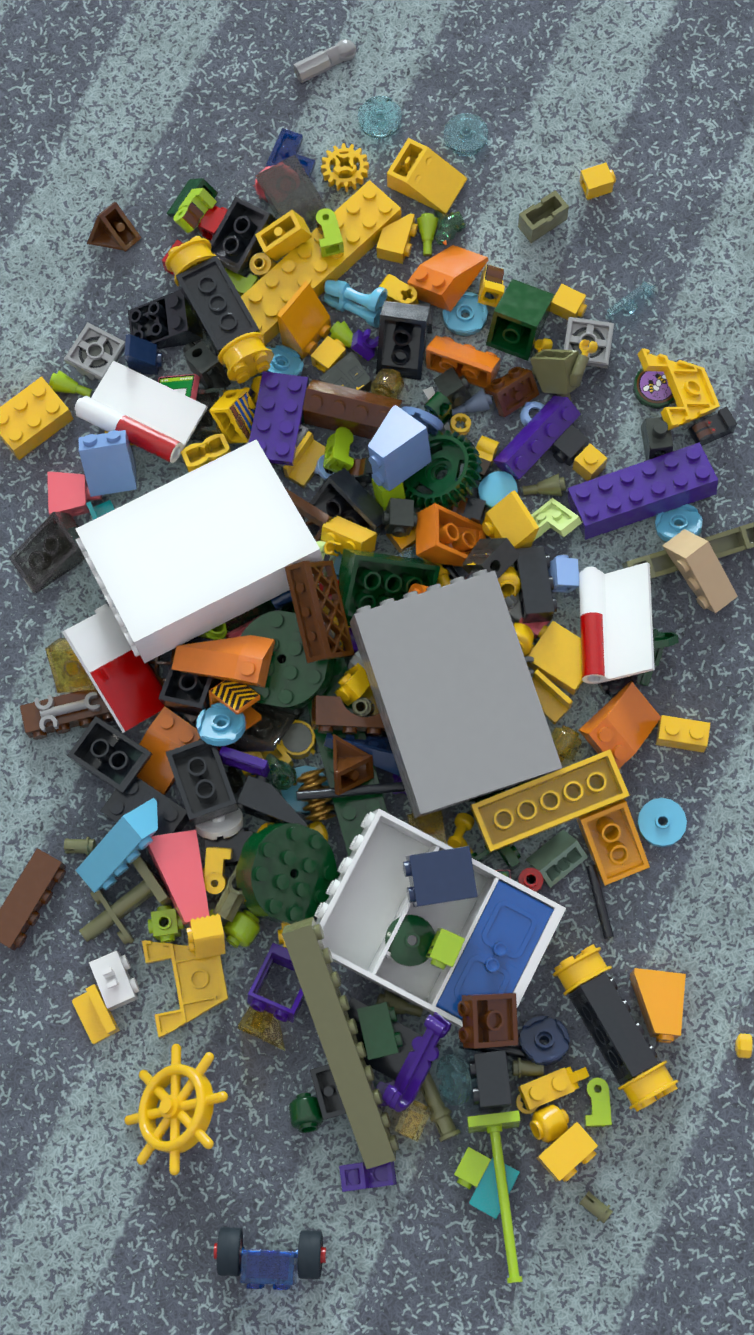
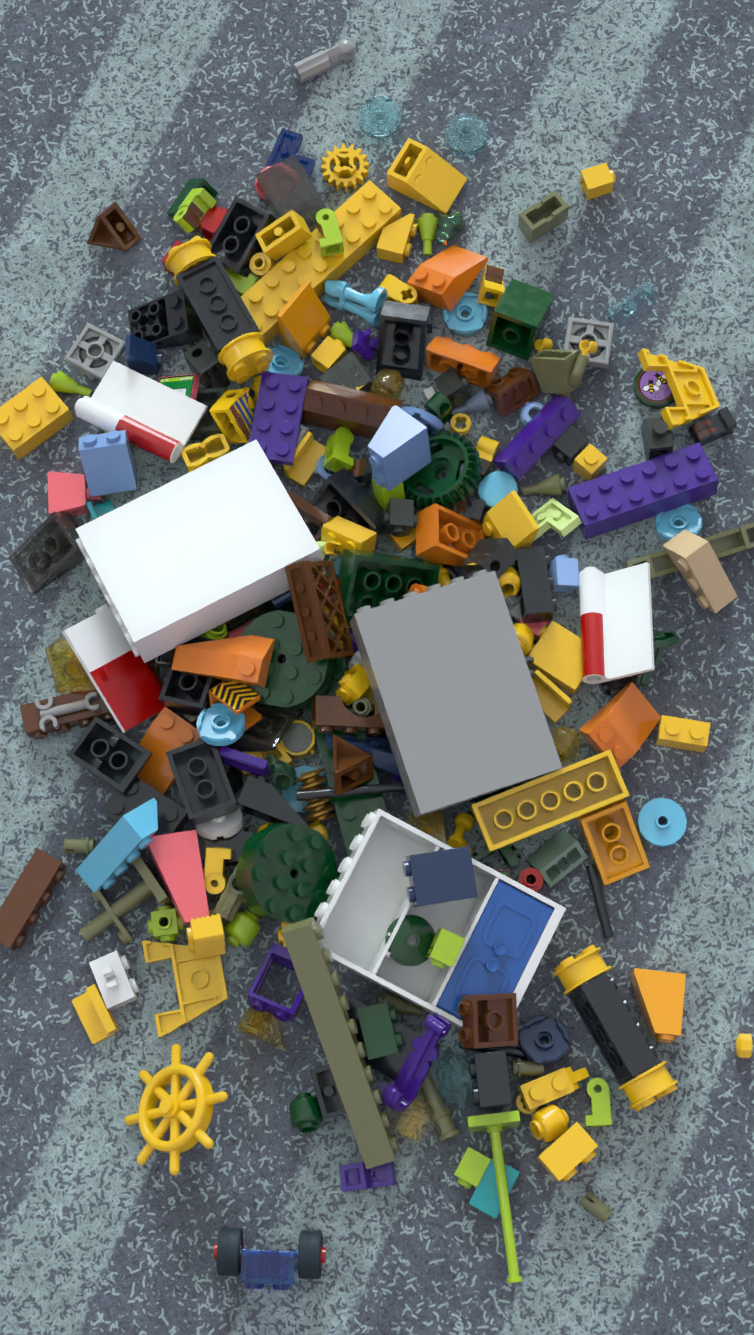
(568, 303): yellow brick -> none

